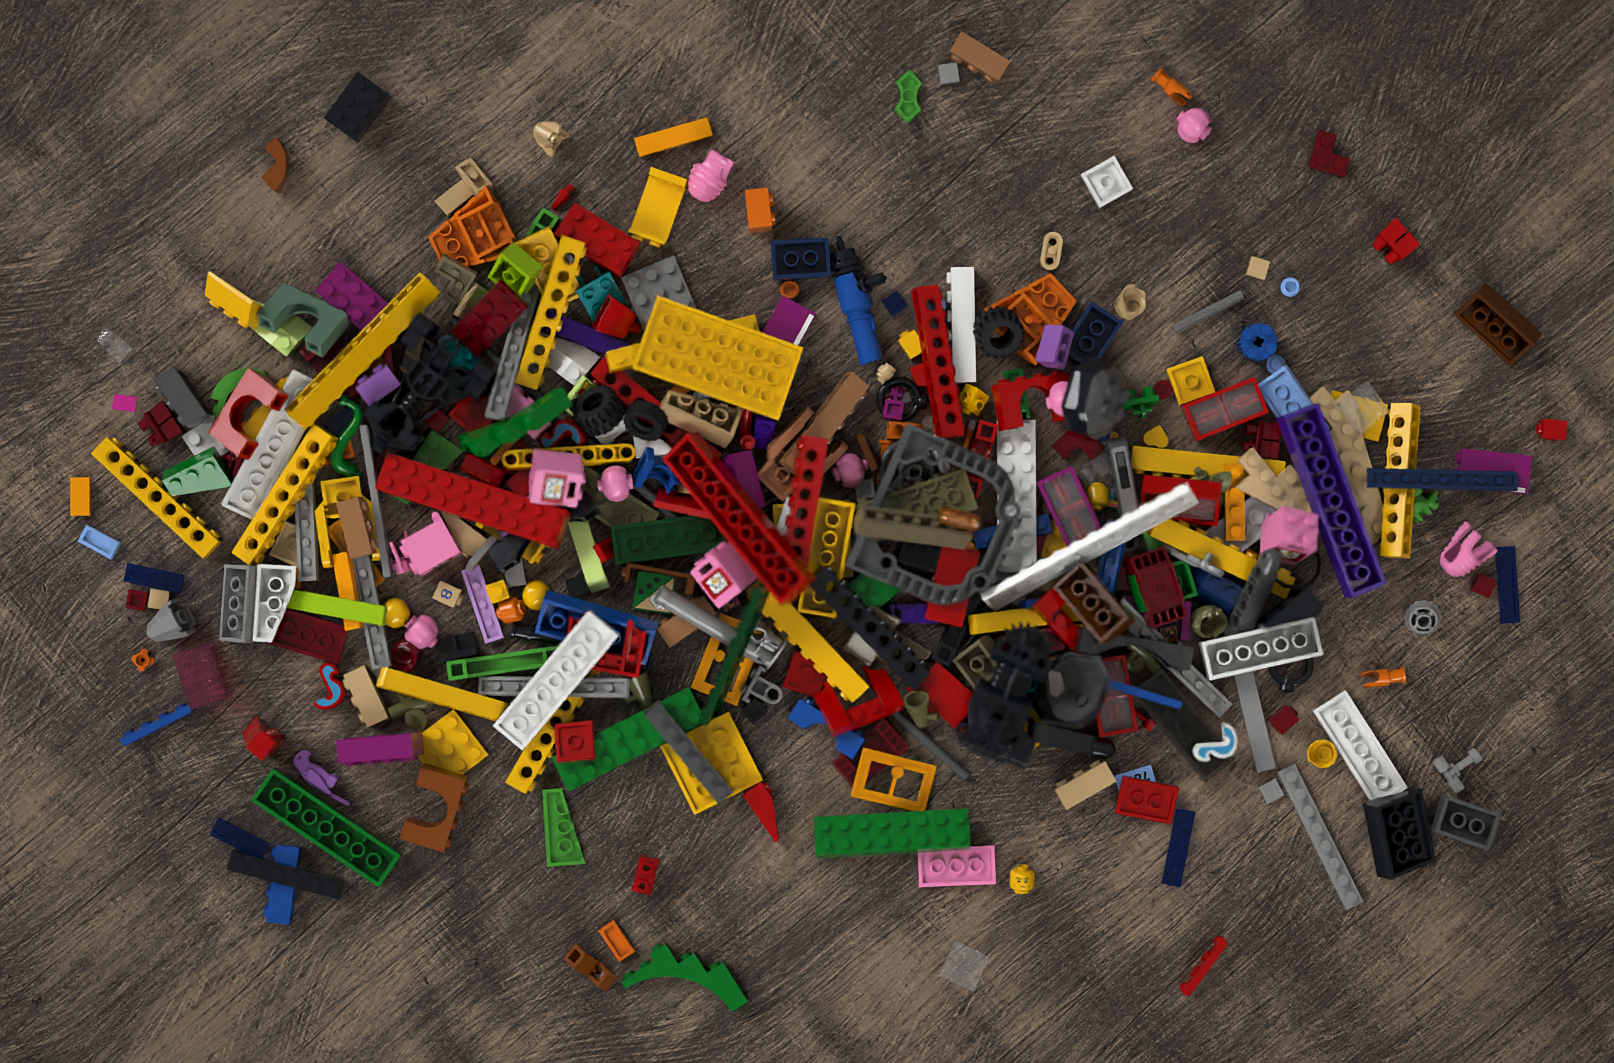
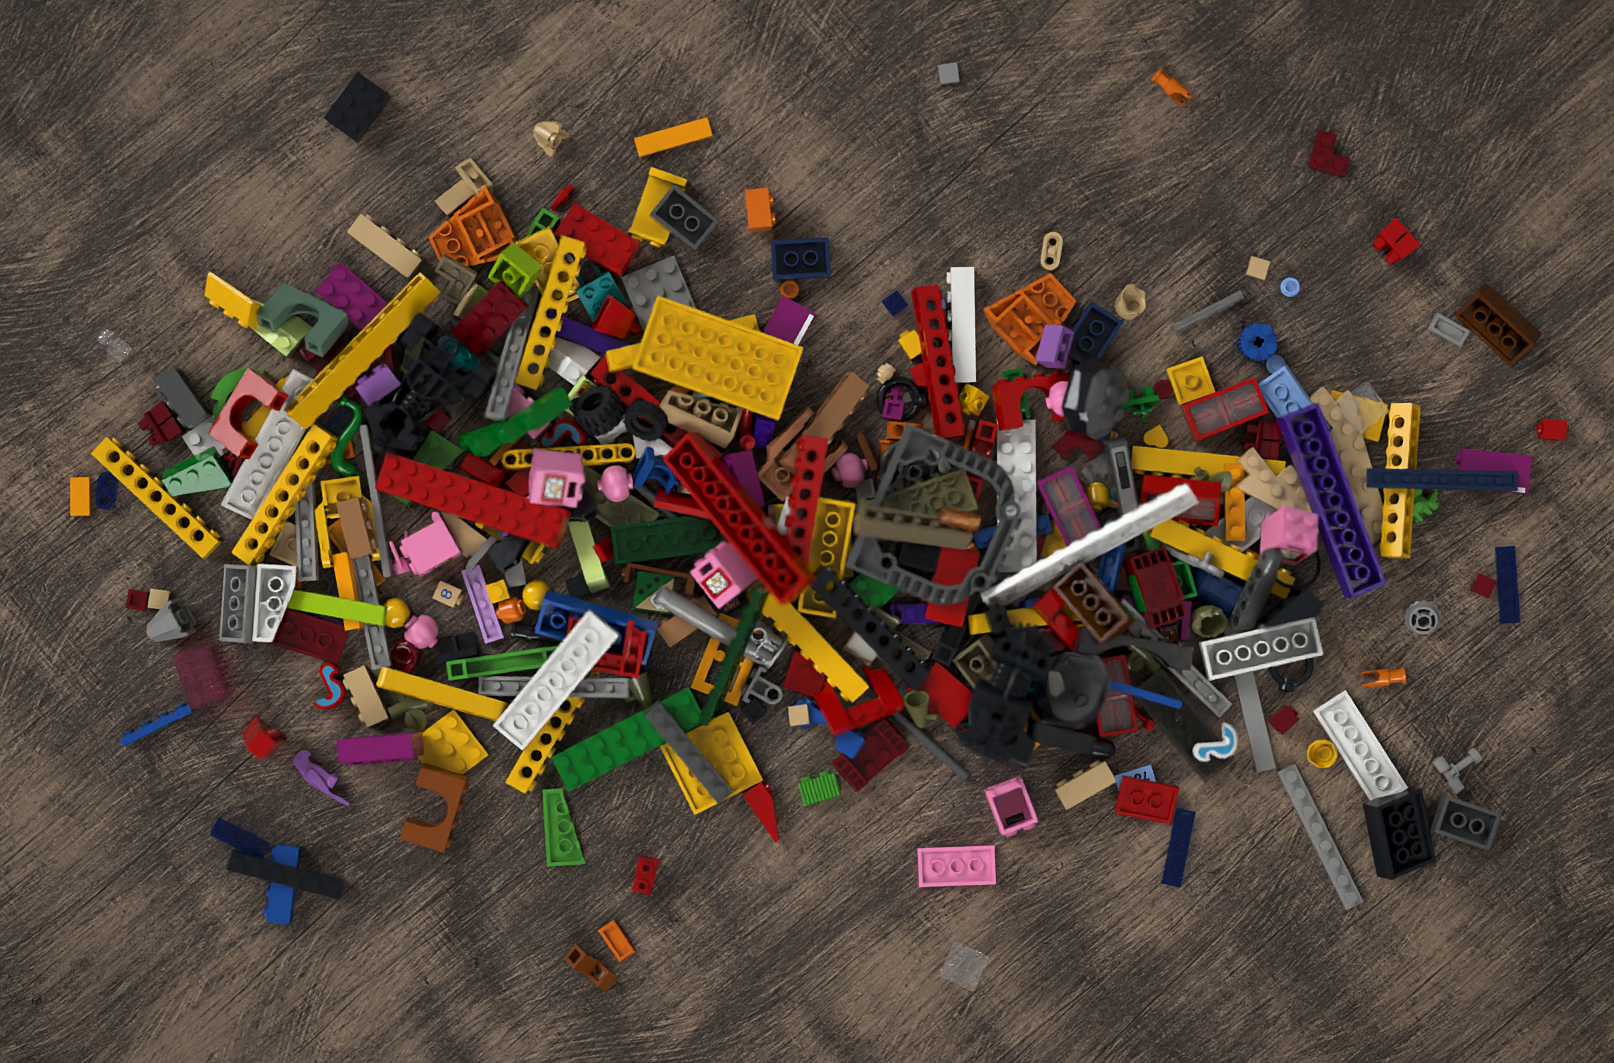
(99, 542): light blue tile -> none
(104, 490): none -> clear blue plate
(124, 403): dark pink sticker -> none
(137, 660): orange plate -> none
(154, 578): clear blue plate -> none
(278, 173): dark orange brick -> none
(327, 827): green brick -> none
(386, 247): none -> tan brick
(471, 413): red plate -> none
(575, 741): red tile -> none
(665, 964): green arch -> none
(683, 218): none -> dark grey brick
(709, 177): bright pink hair -> none
(769, 511): none -> dark red tile
(799, 715): none -> tan tile
(819, 788): none -> bright green brick
(855, 301): blue piece -> none
(891, 833): green brick -> none
(899, 762): light orange door -> none
(908, 106): bright green tile -> none
(978, 58): medium nougat brick -> none
(995, 626): none -> black brick
(1007, 342): black tyre -> none
(1008, 800): none -> bright pink container
(1022, 879): yellow head -> none
(1106, 181): white plate -> none
(1194, 125): bright pink plant -> none
(1208, 959): red plate -> none
(1271, 791): light grey tile -> none
(1448, 330): none -> light grey tile
(1462, 558): bright pink hair -> none

